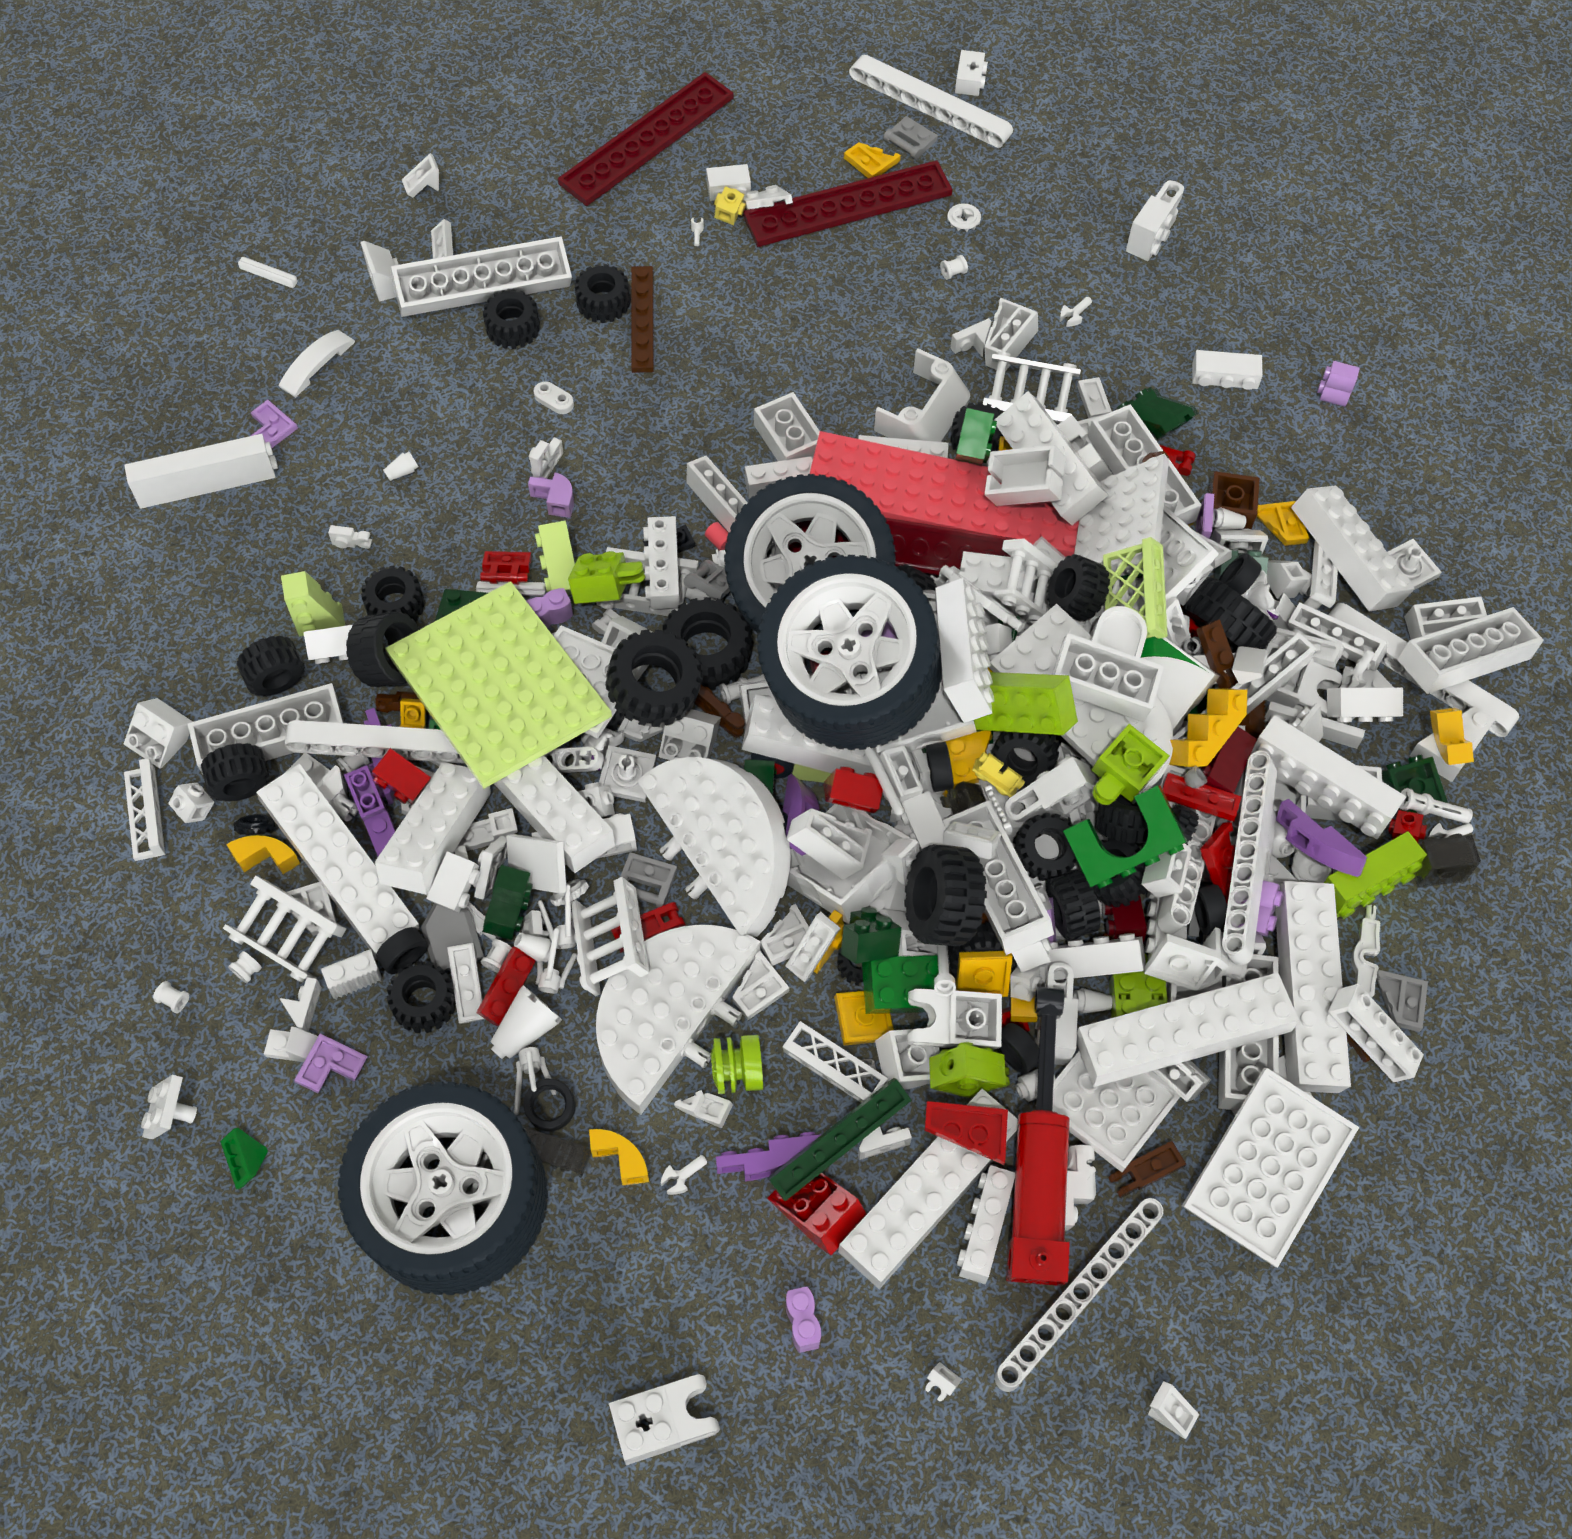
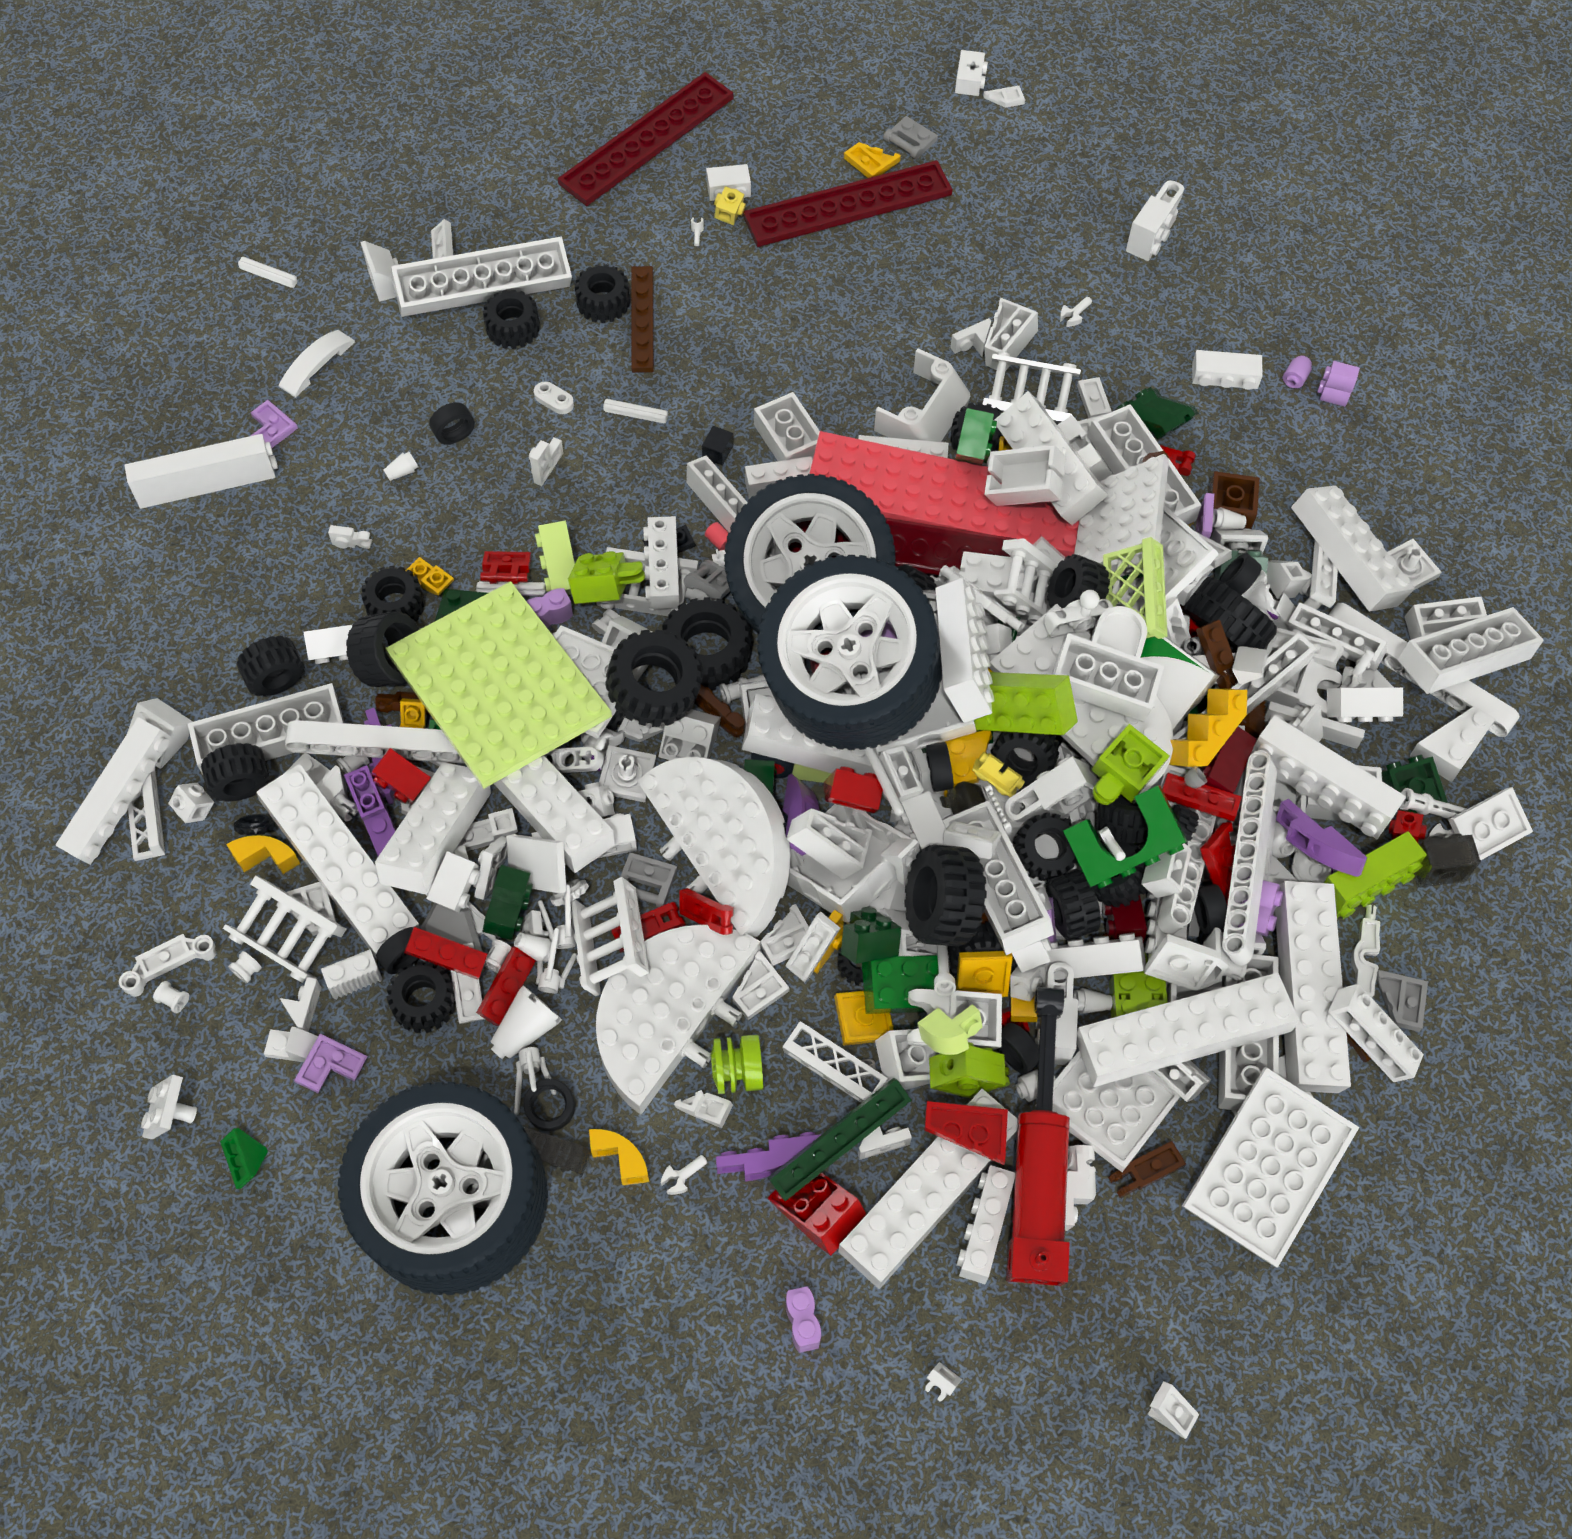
(114, 791): none -> white brick
(164, 959): none -> white plate
(309, 604): yellowish green wedge -> none
(423, 174): white slope -> none
(430, 578): none -> yellow slope
(445, 953): none -> red plate
(447, 414): none -> black tyre
(556, 491): lavender brick -> none
(635, 411): none -> white axle
(671, 1421): white brick -> none
(706, 911): none -> red plate
(717, 445): none -> black brick
(766, 198): white wing -> none
(931, 101): white beam -> none
(947, 1034): none -> yellowish green brick
(953, 267): white bush -> none
(971, 214): white gear -> none
(1006, 96): none -> white tile
(1070, 1302): white beam -> none
(1077, 615): none -> white piece
(1111, 844): none -> white bar
(1283, 522): yellow wing -> none
(1297, 372): none -> lavender brick
(1449, 736): yellow brick -> none
(1493, 822): none -> white plate

